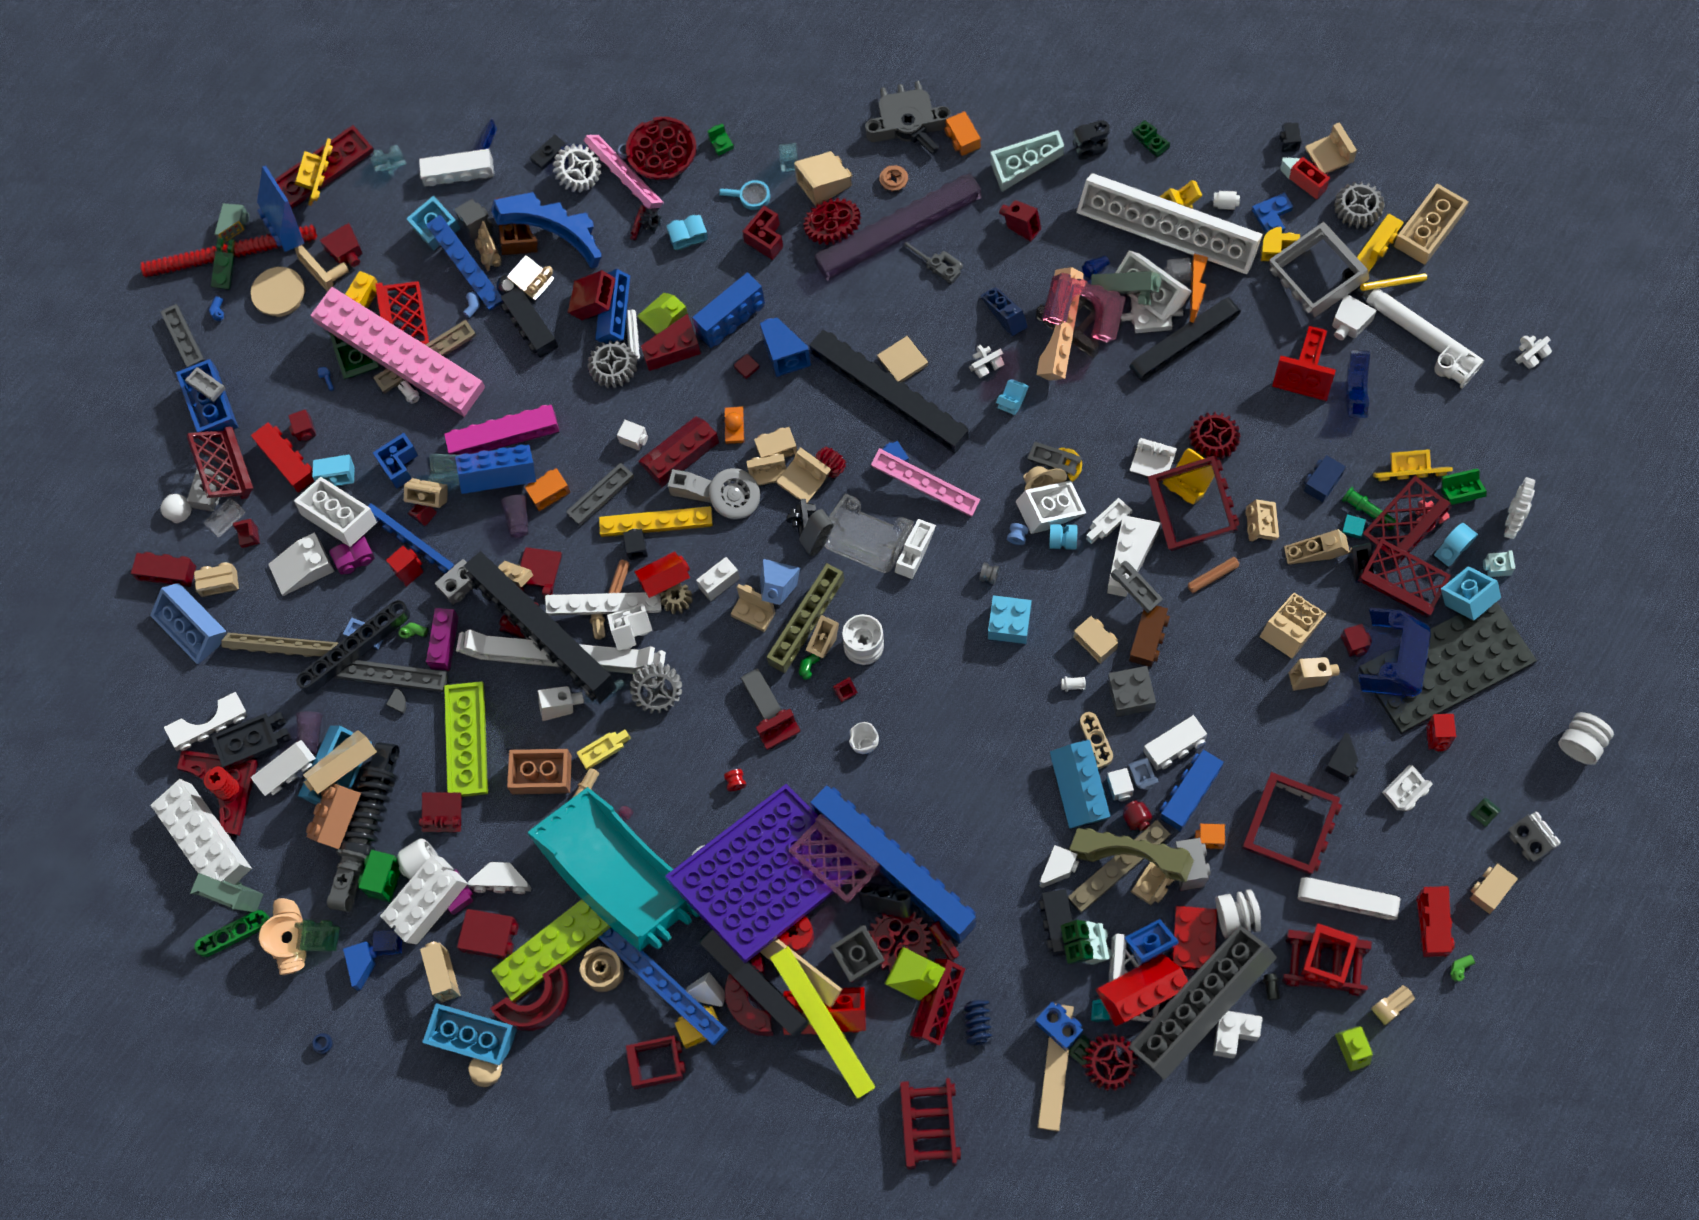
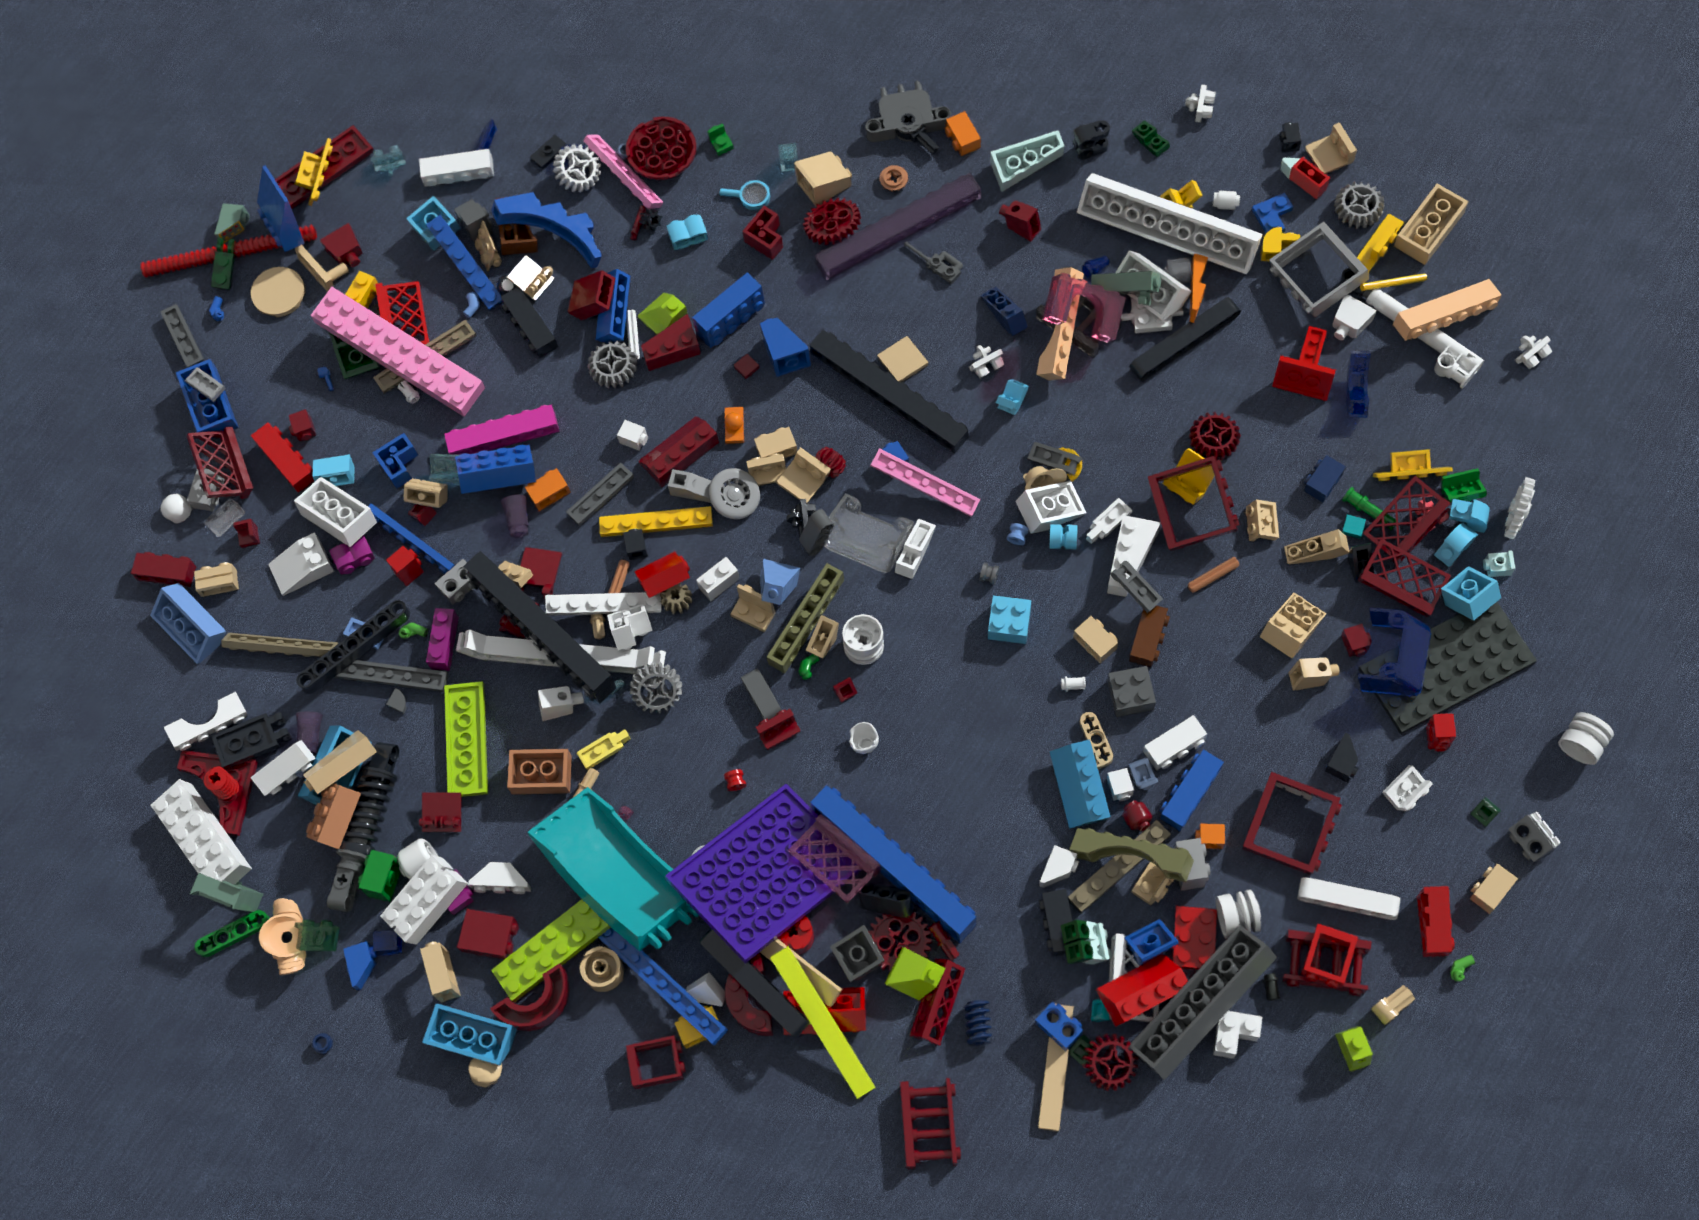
(1152, 458): white hinge -> none
(1202, 110): none -> white hips
(1447, 309): none -> light nougat brick
(1473, 513): none -> medium azure brick

